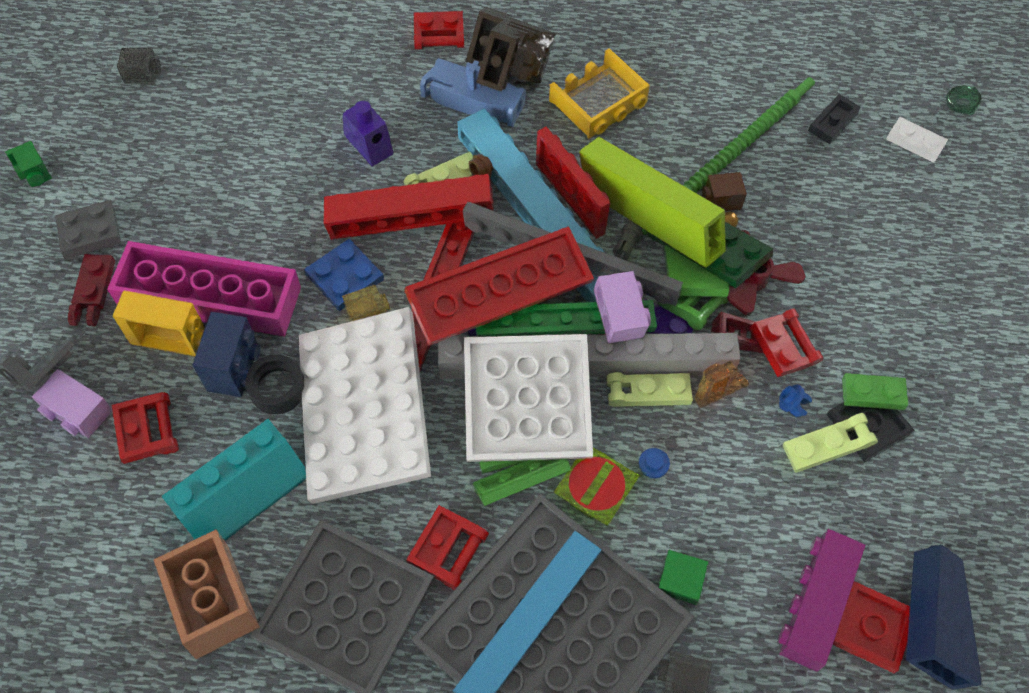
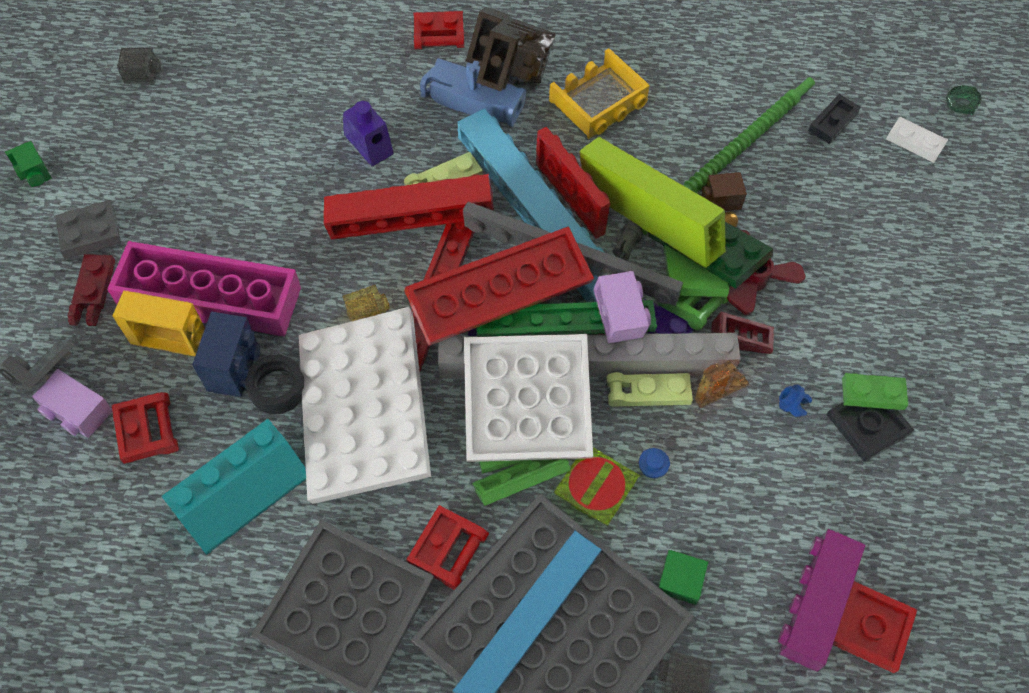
(205, 594): nougat brick -> none
(343, 272): blue plate -> none
(480, 165): reddish brown plate -> none
(779, 346): red plate -> none
(829, 443): yellowish green plate -> none
(941, 620): dark blue slope -> none

